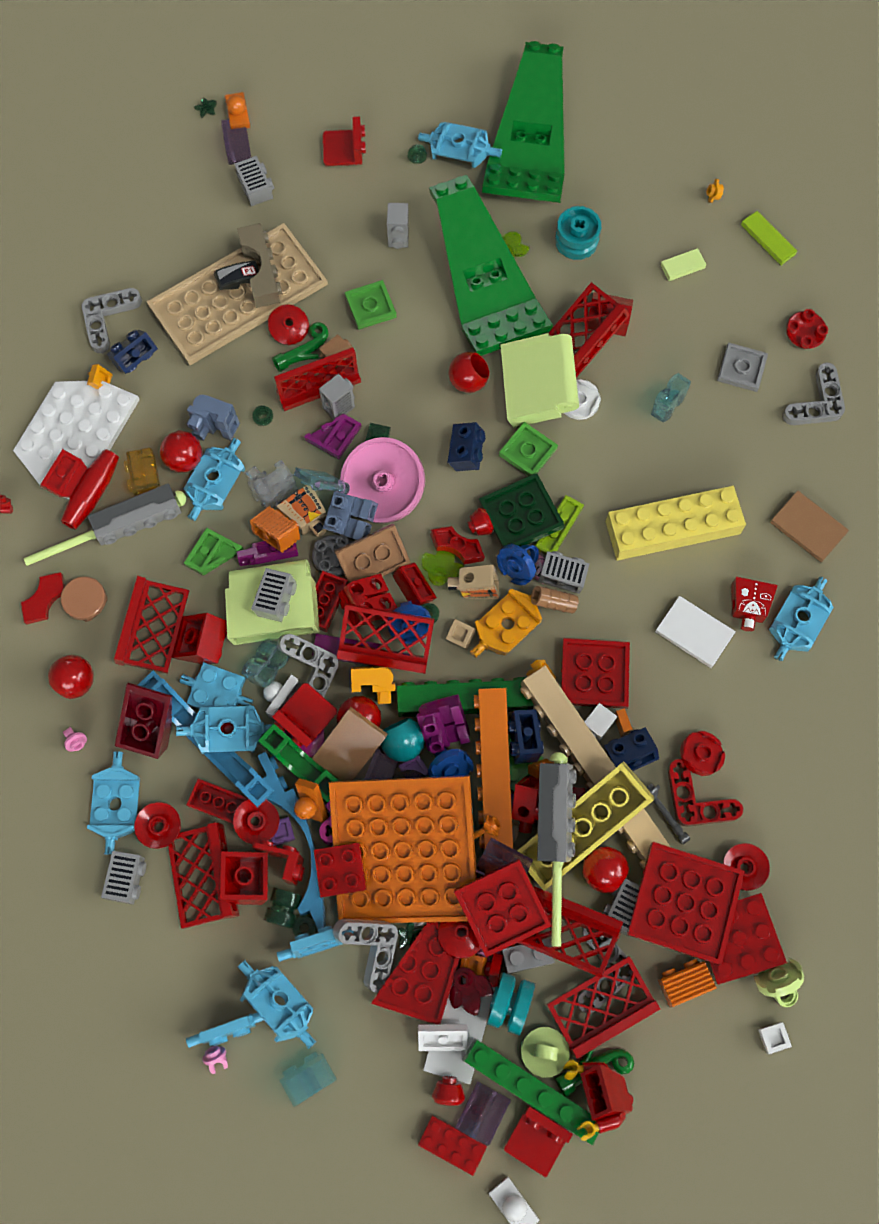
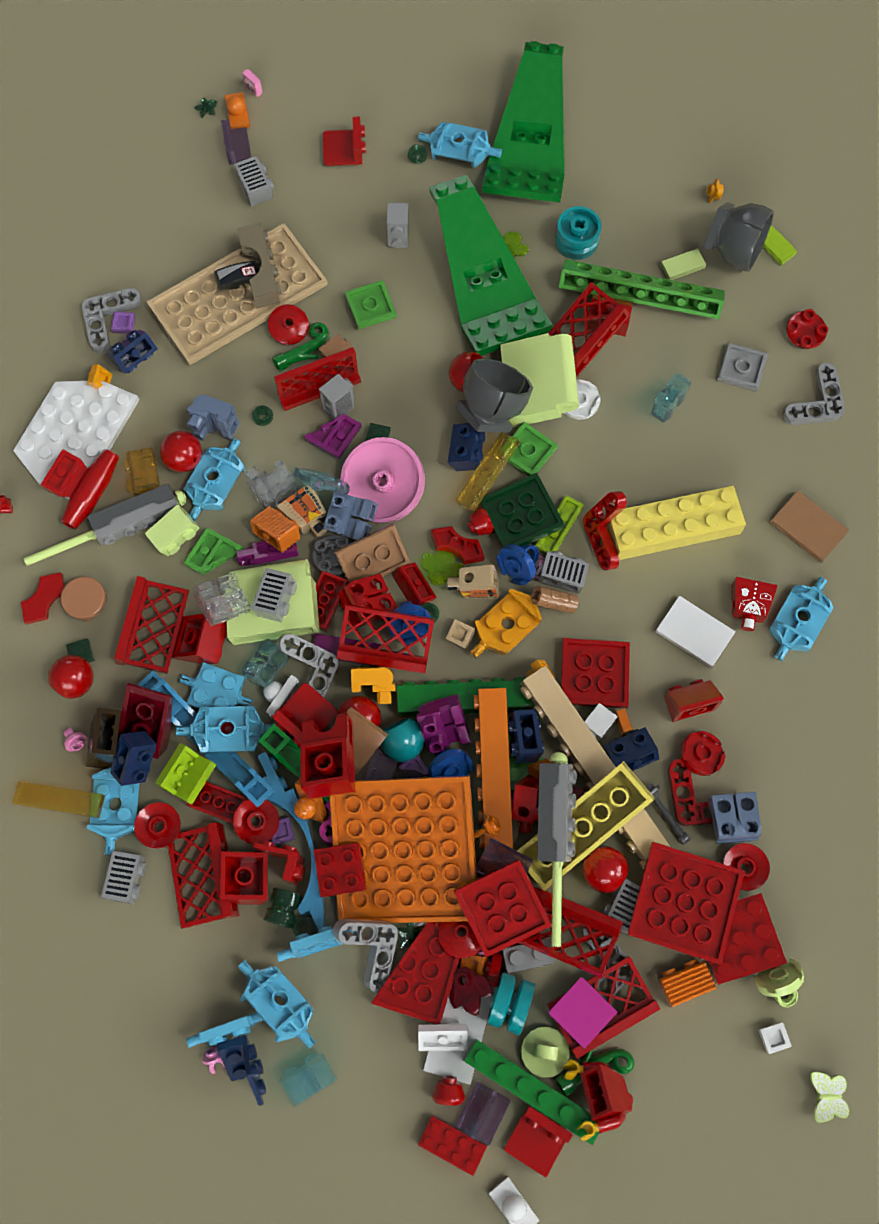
(58, 799): none -> clear yellow tile
(81, 648): none -> clear green plate
(103, 738): none -> dark brown brick
(123, 322): none -> medium lavender tile
(133, 758): none -> dark blue brick
(172, 531): none -> yellowish green brick
(185, 774): none -> lime bracket
(221, 599): none -> clear hips
(240, 1062): none -> dark blue bracket
(252, 82): none -> bright pink tile
(328, 758): none -> red brick
(487, 471): none -> clear yellow tile
(493, 395): none -> dark grey plate
(582, 1012): none -> dark pink tile
(605, 554): none -> red beam
(643, 289): none -> bright green brick
(692, 700): none -> red slope
(735, 817): none -> sand blue hips
(740, 233): none -> dark grey plate
(829, 1097): none -> animal

